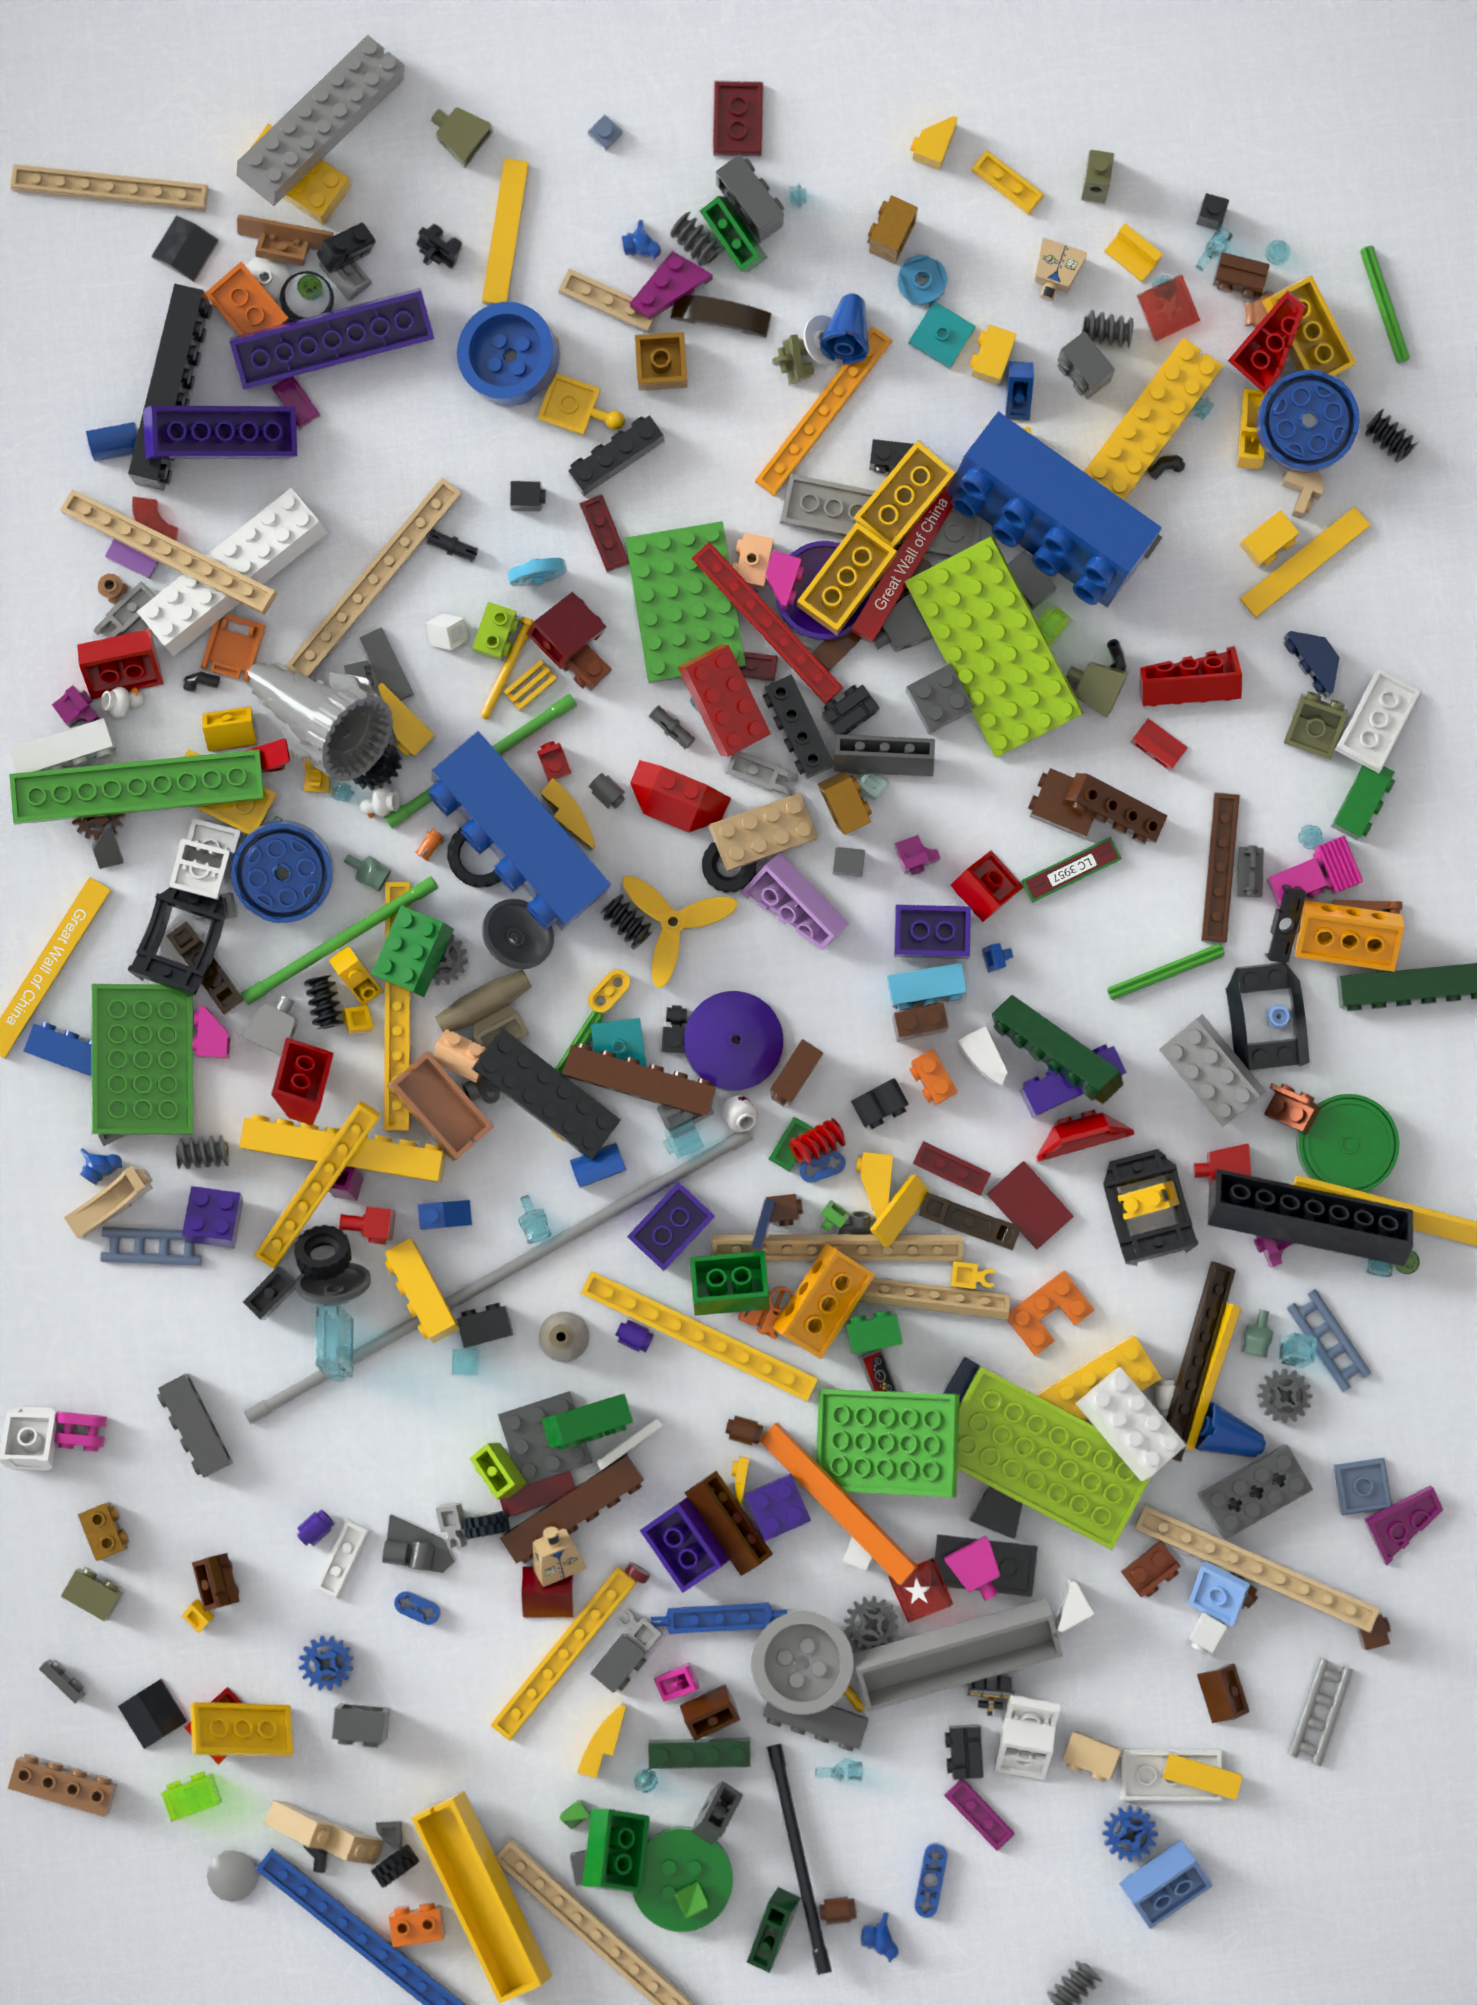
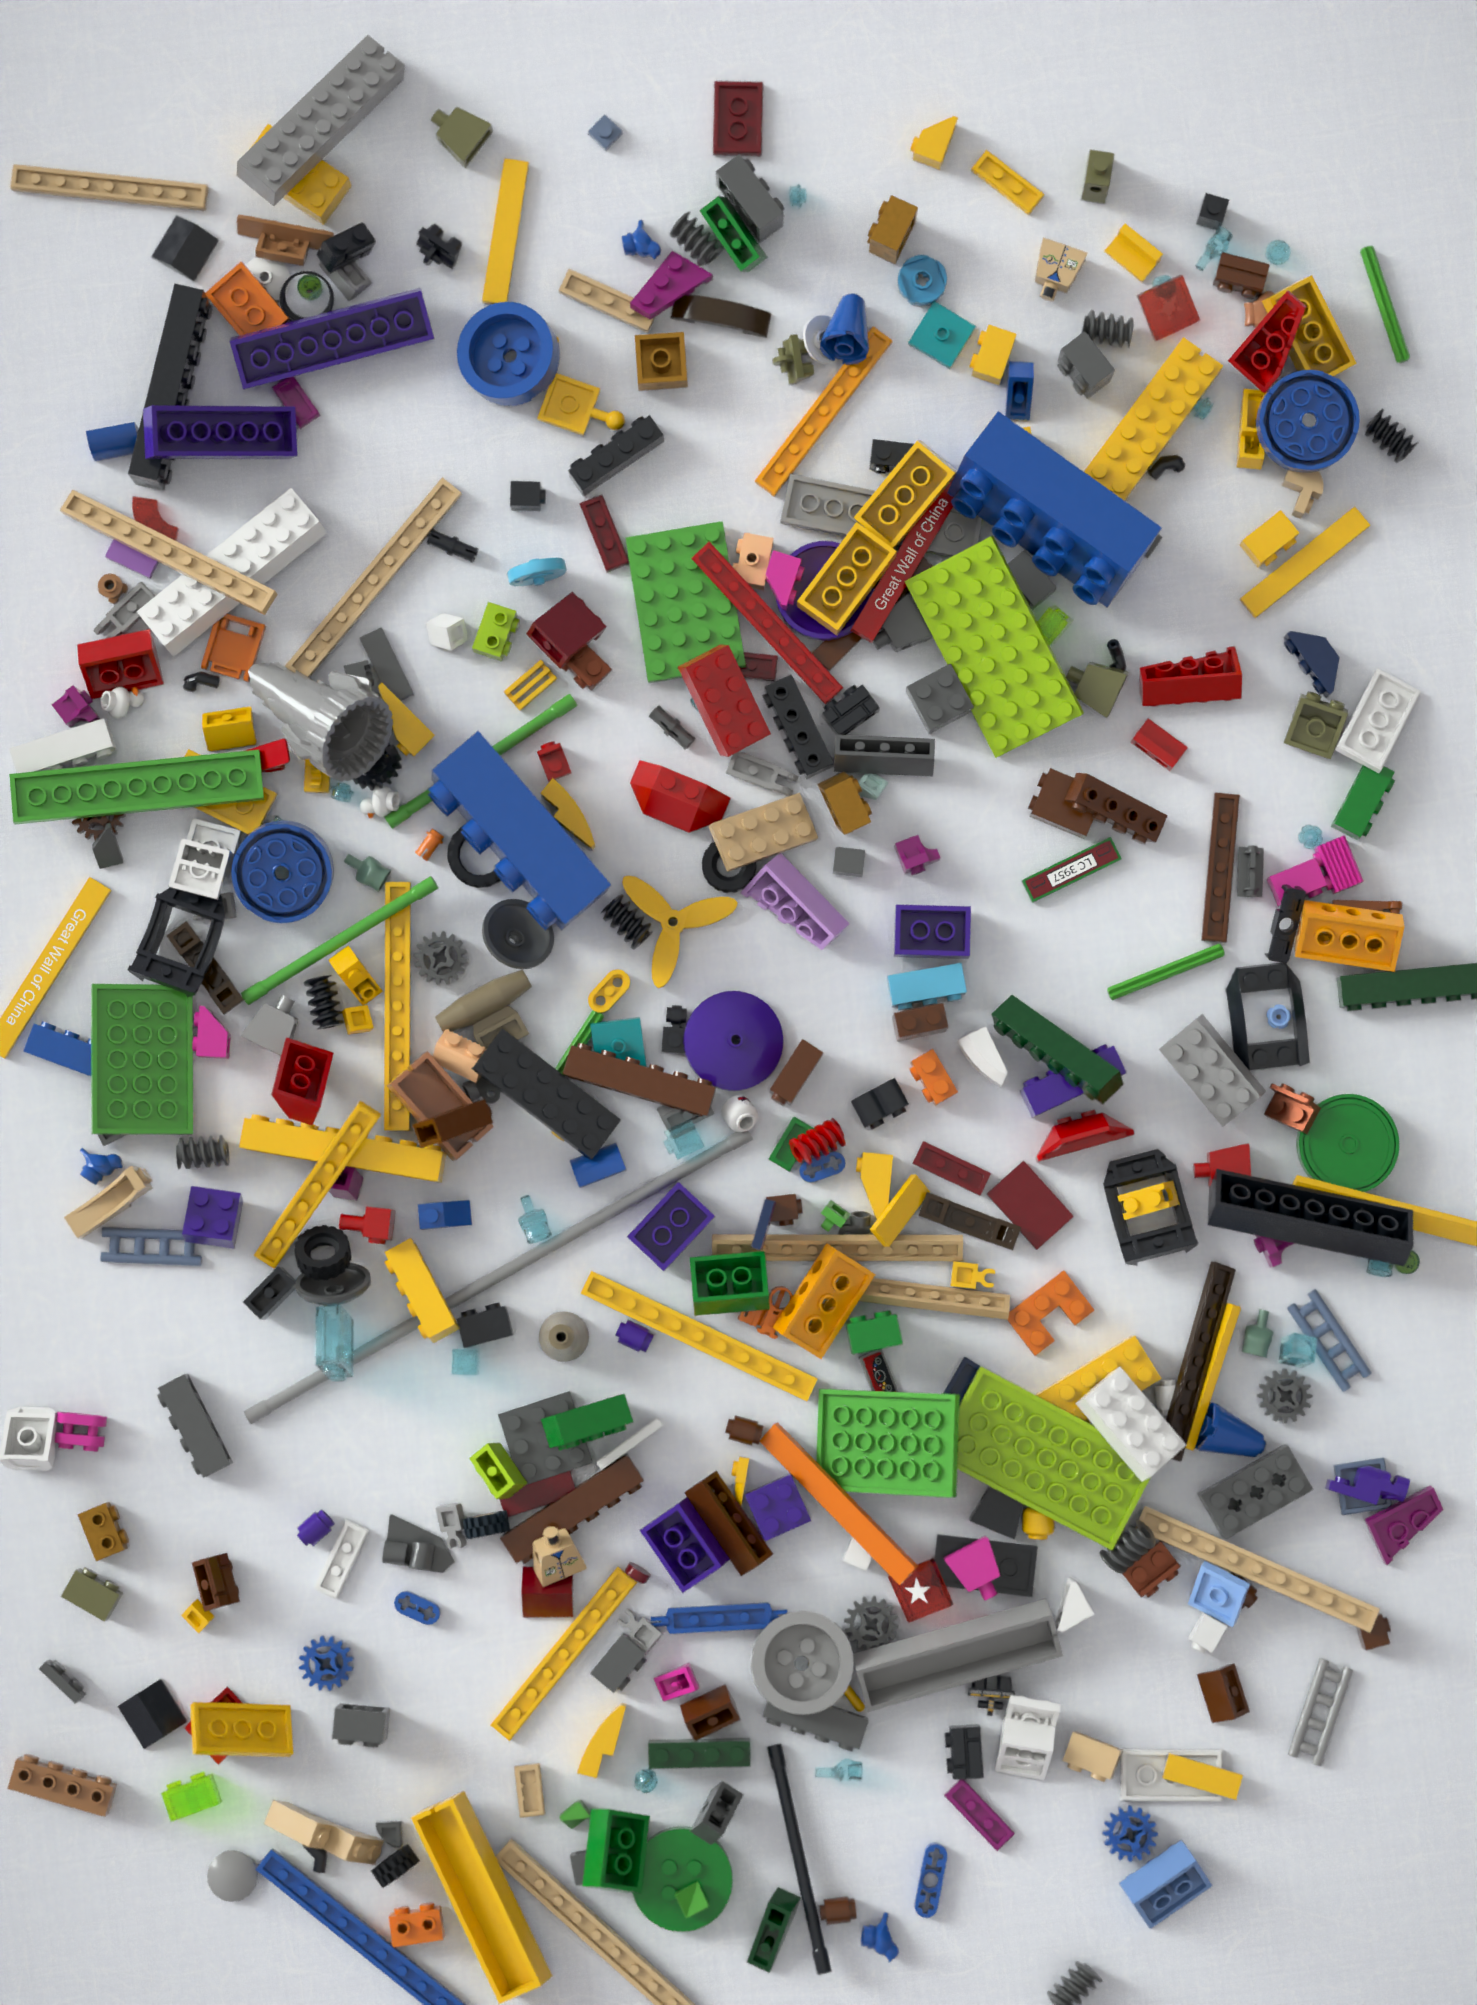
(412, 951): green brick -> none
(453, 1123): none -> reddish brown brick
(507, 668): yellow bar -> none
(529, 1790): none -> tan plate
(607, 791): dark grey brick -> none
(986, 886): red slope -> none
(996, 957): blue tile -> none
(1036, 1524): none -> yellow head
(1130, 1548): none -> dark grey piece
(1370, 1484): none -> dark purple plate

